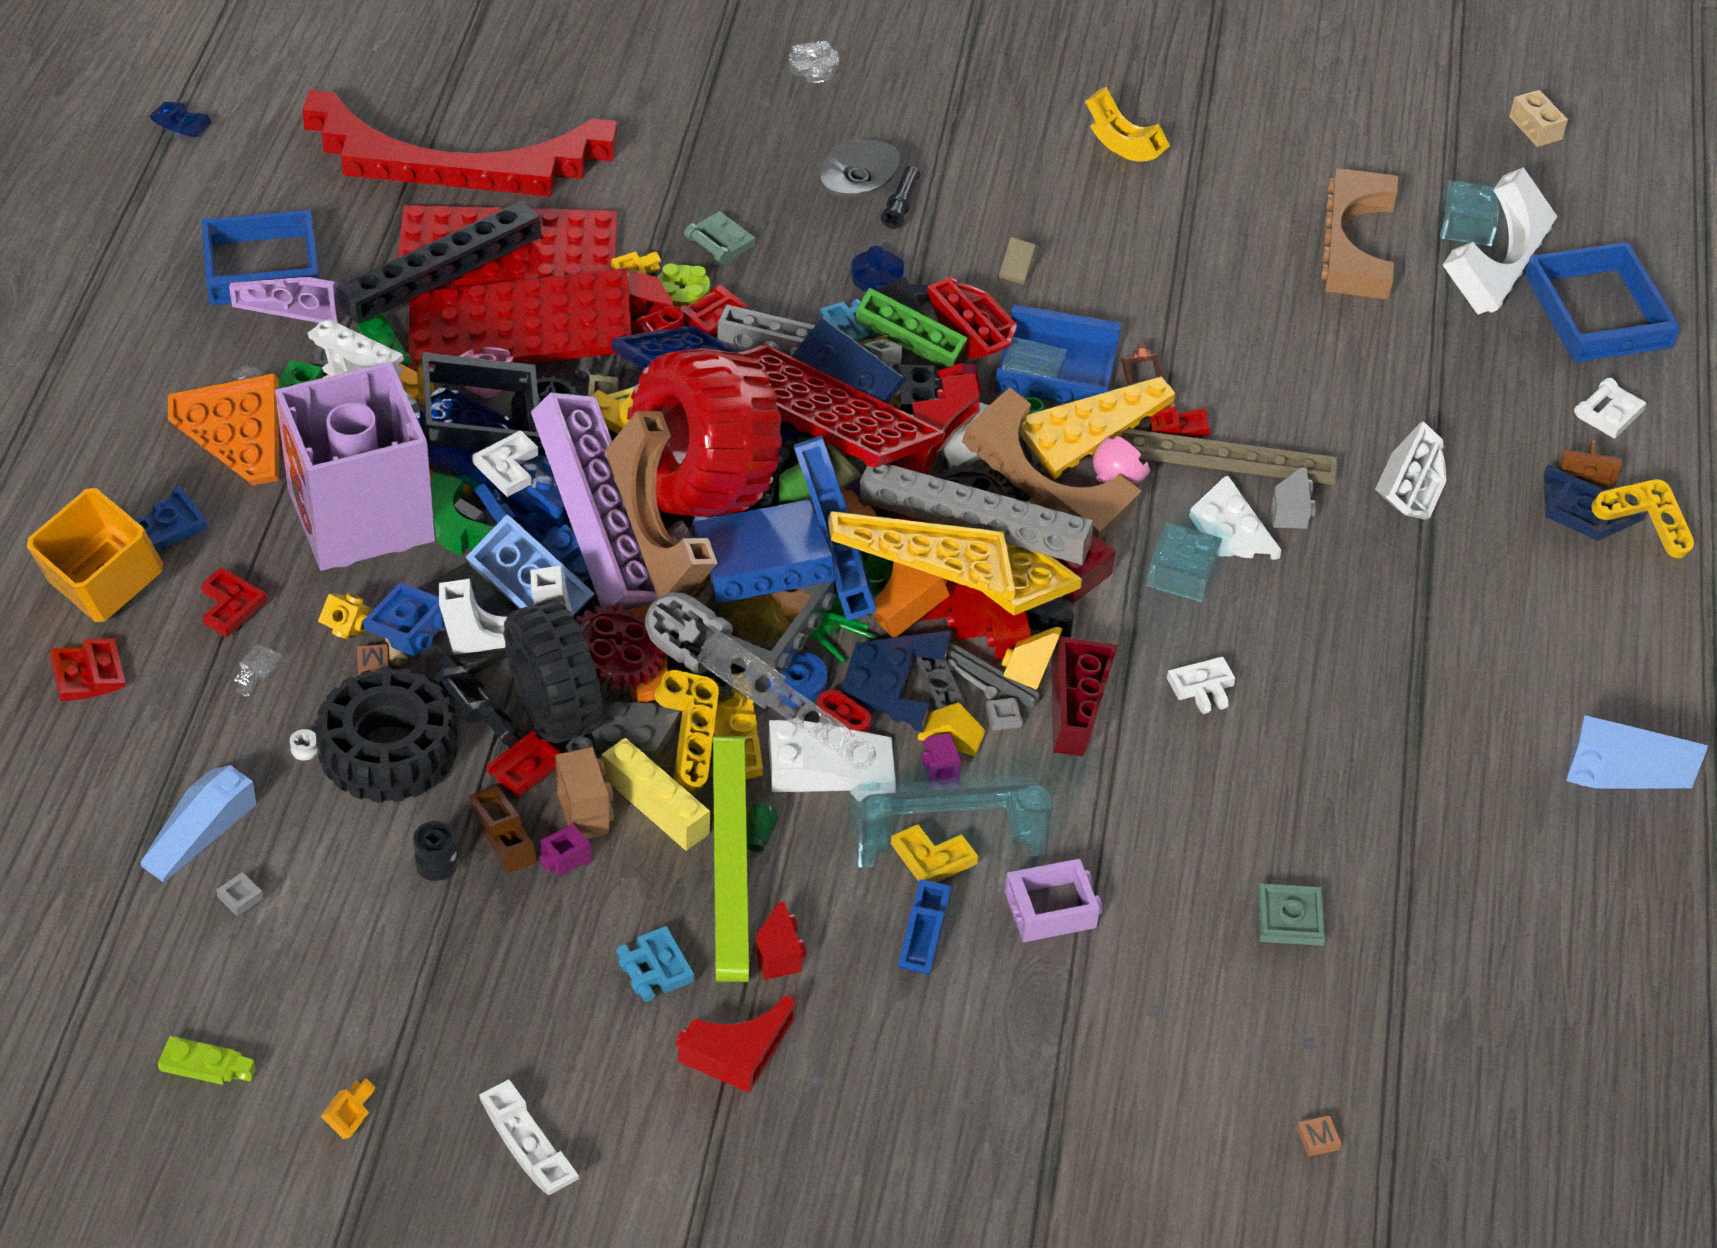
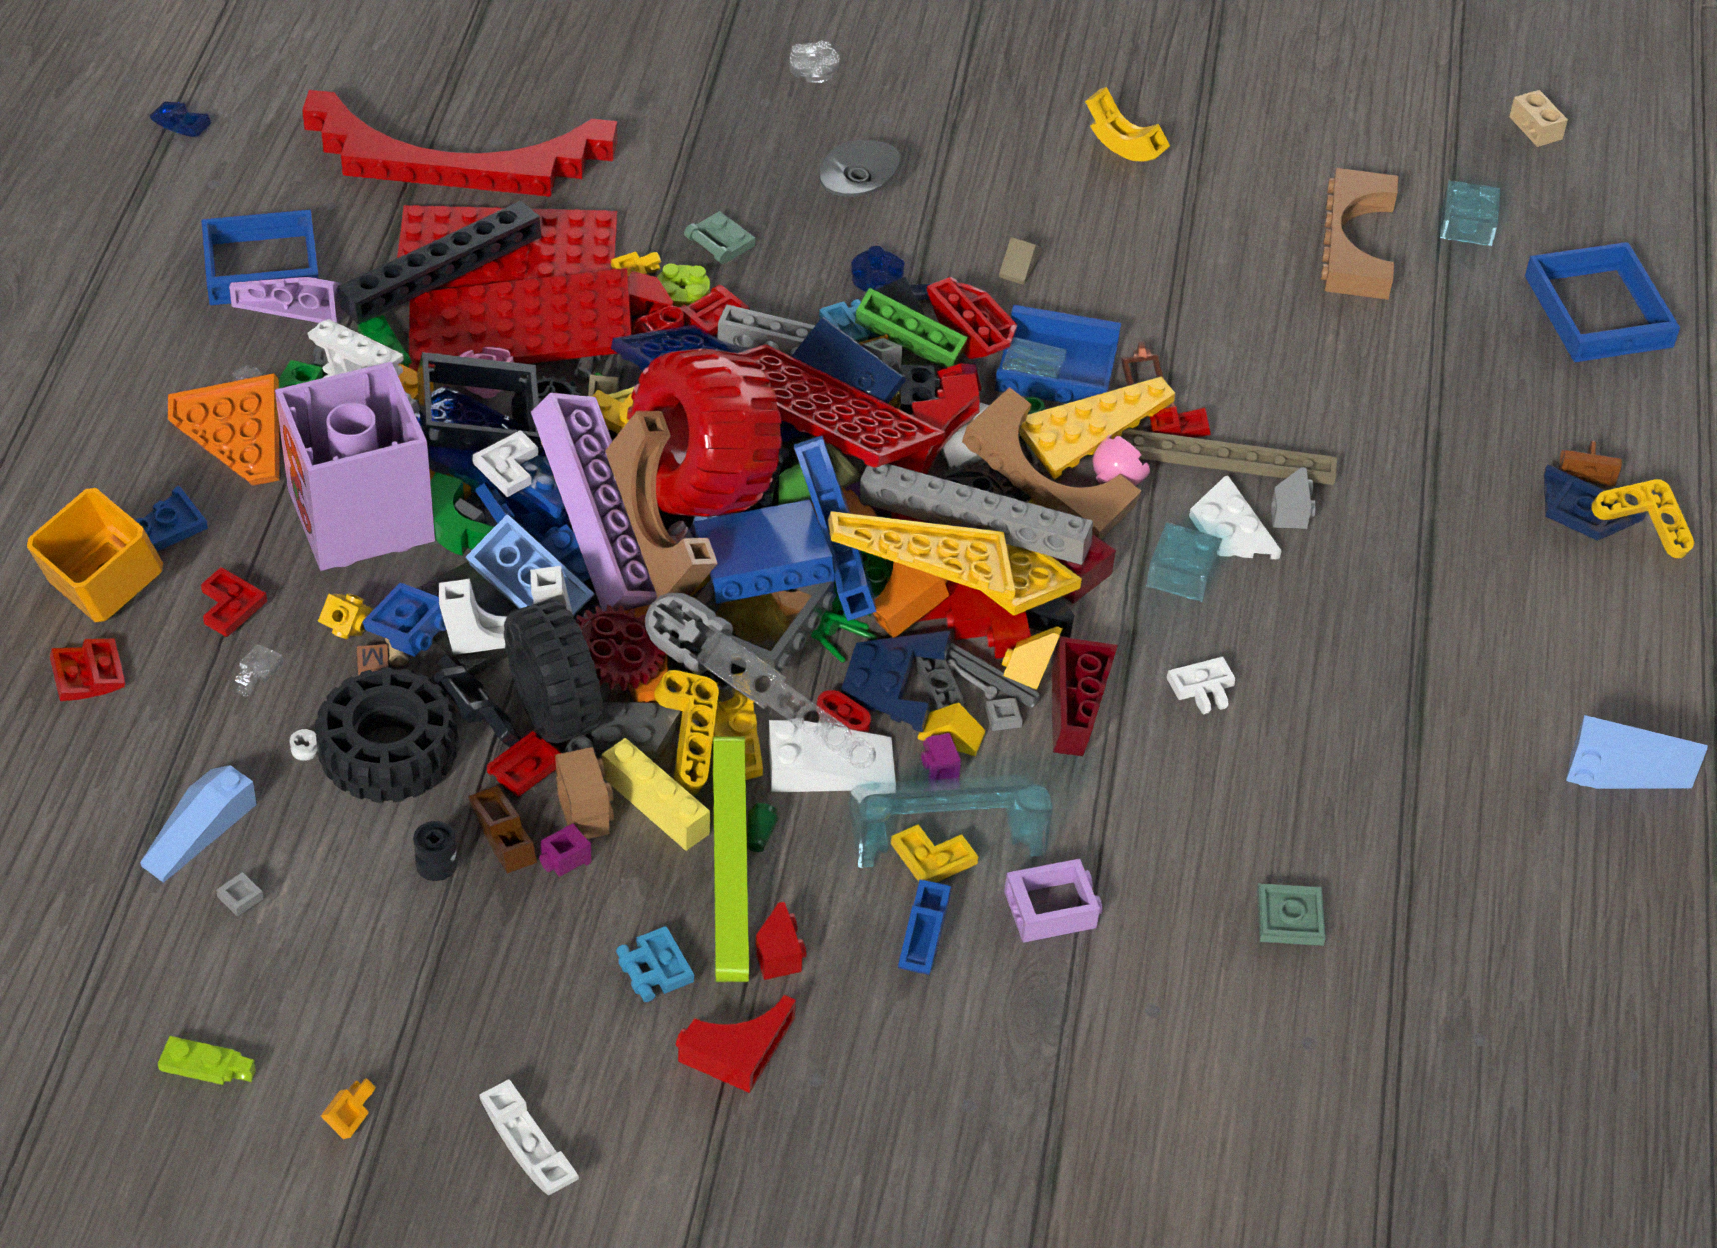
(813, 681): blue plate -> none
(898, 203): black pin -> none
(1318, 1136): nougat tile -> none
(1415, 474): white wedge -> none
(1528, 221): white arch -> none
(1616, 414): white plate -> none

